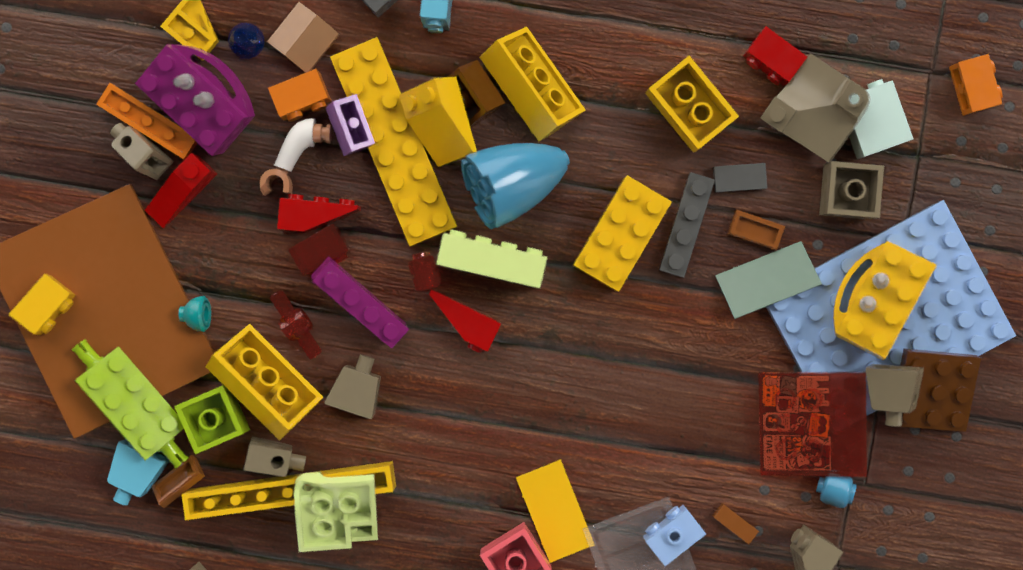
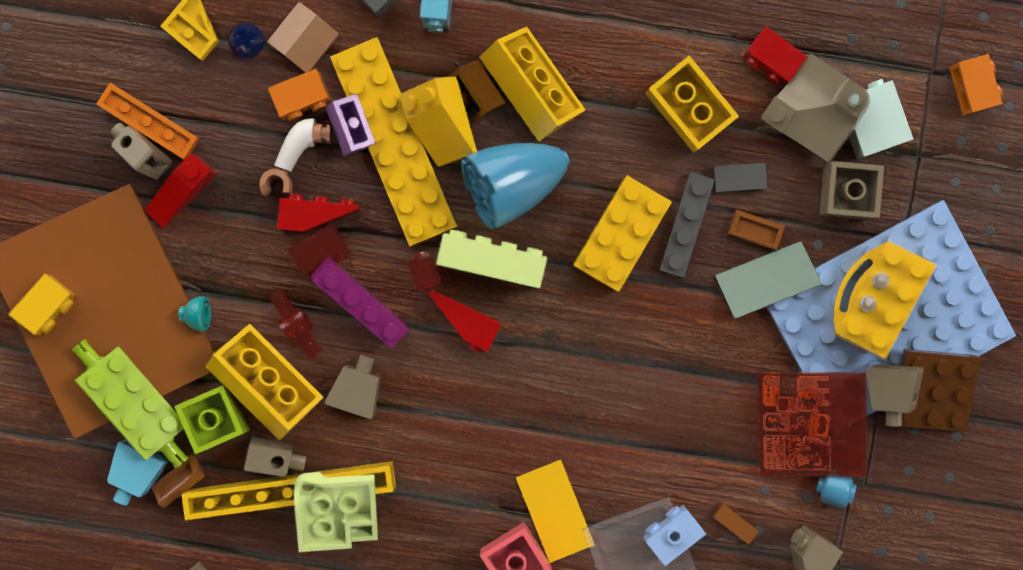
(197, 96): magenta piece -> none

